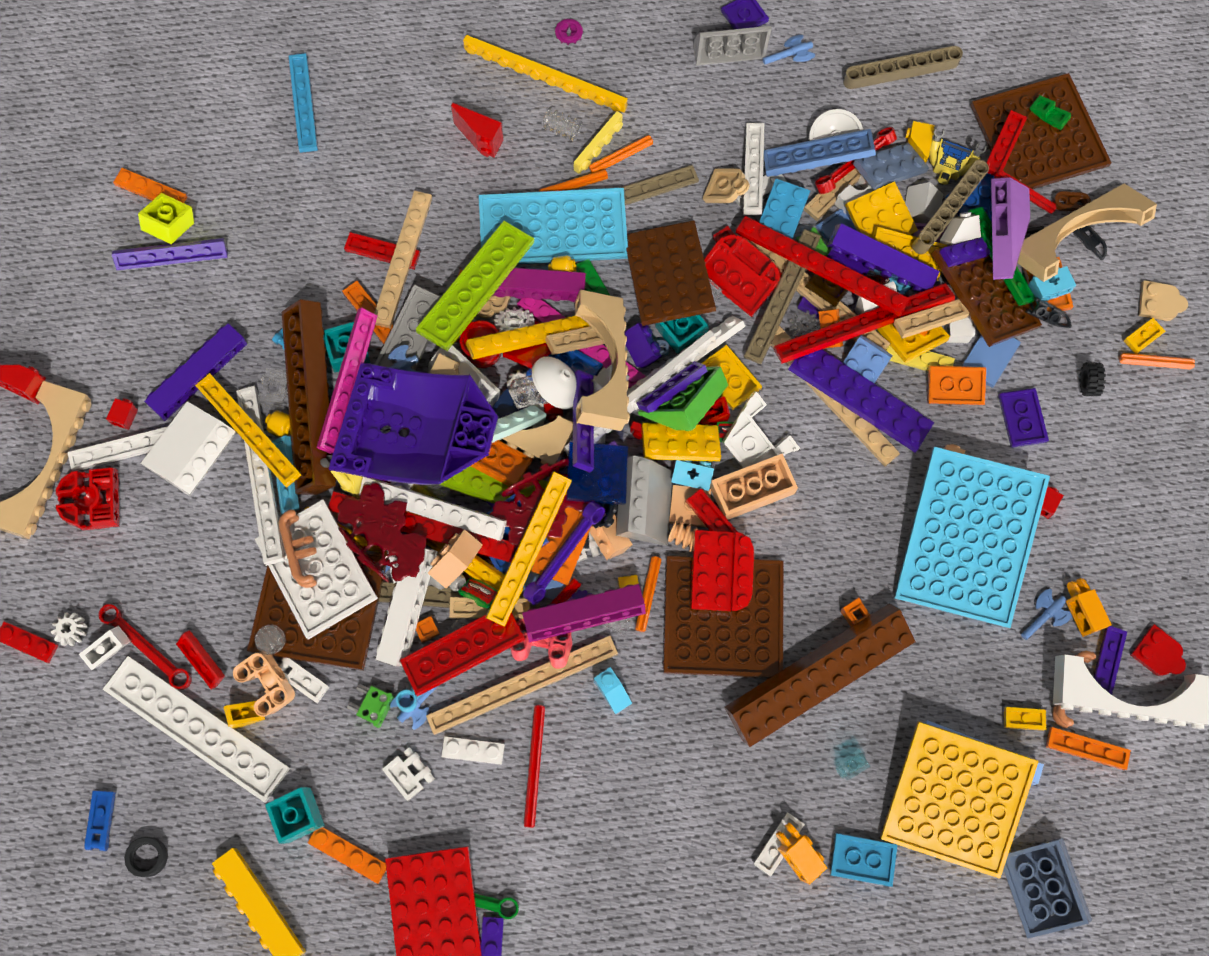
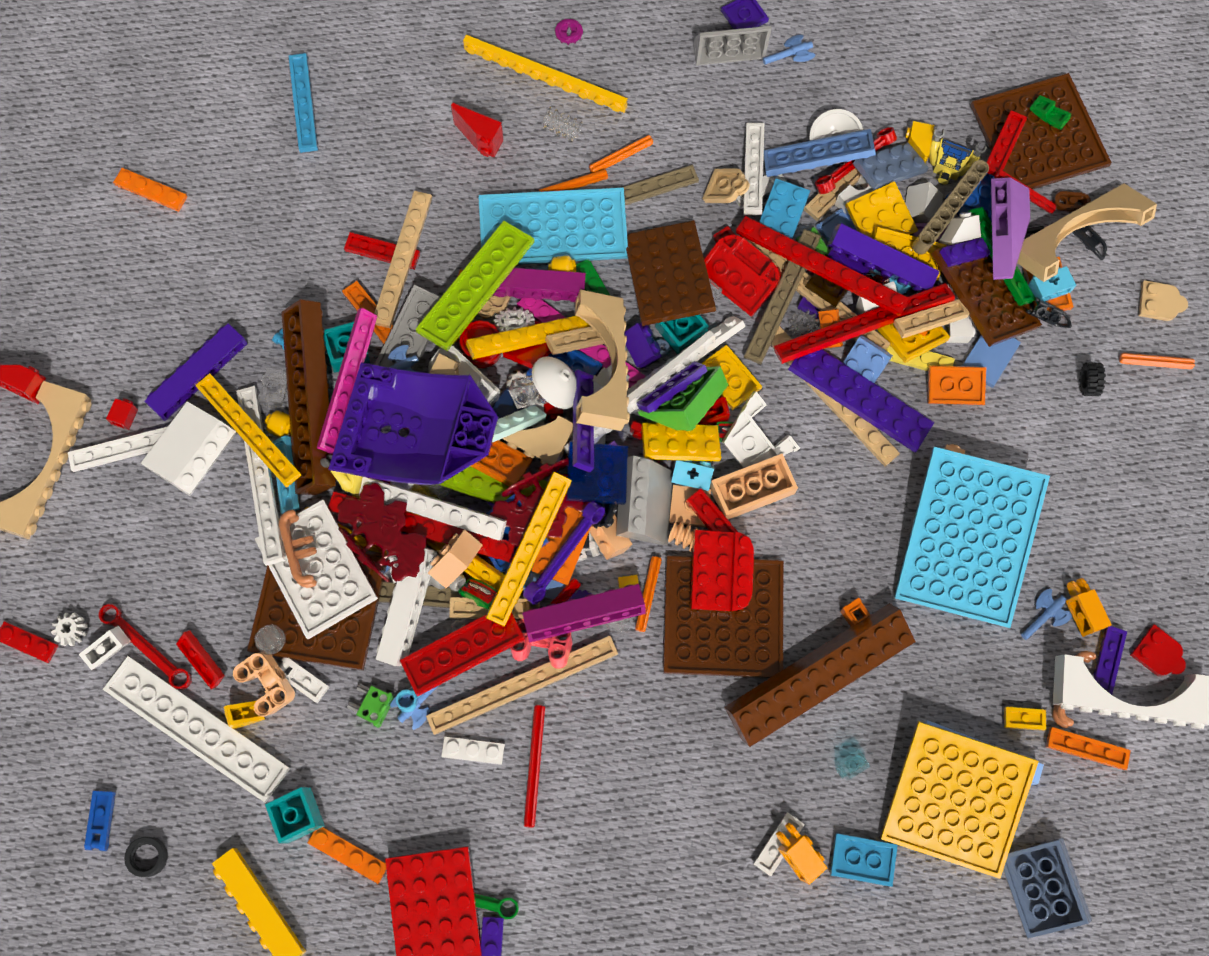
(100, 514): red connector -> none
(166, 218): neon yellow brick -> none
(169, 254): plate -> none
(403, 778): white plate -> none
(426, 629): orange plate -> none
(602, 138): light yellow plate -> none
(612, 690): medium azure slope -> none
(910, 67): dark tan beam -> none
(1023, 417): dark purple tile -> none
(1051, 502): red brick -> none
(1144, 336): yellow plate -> none

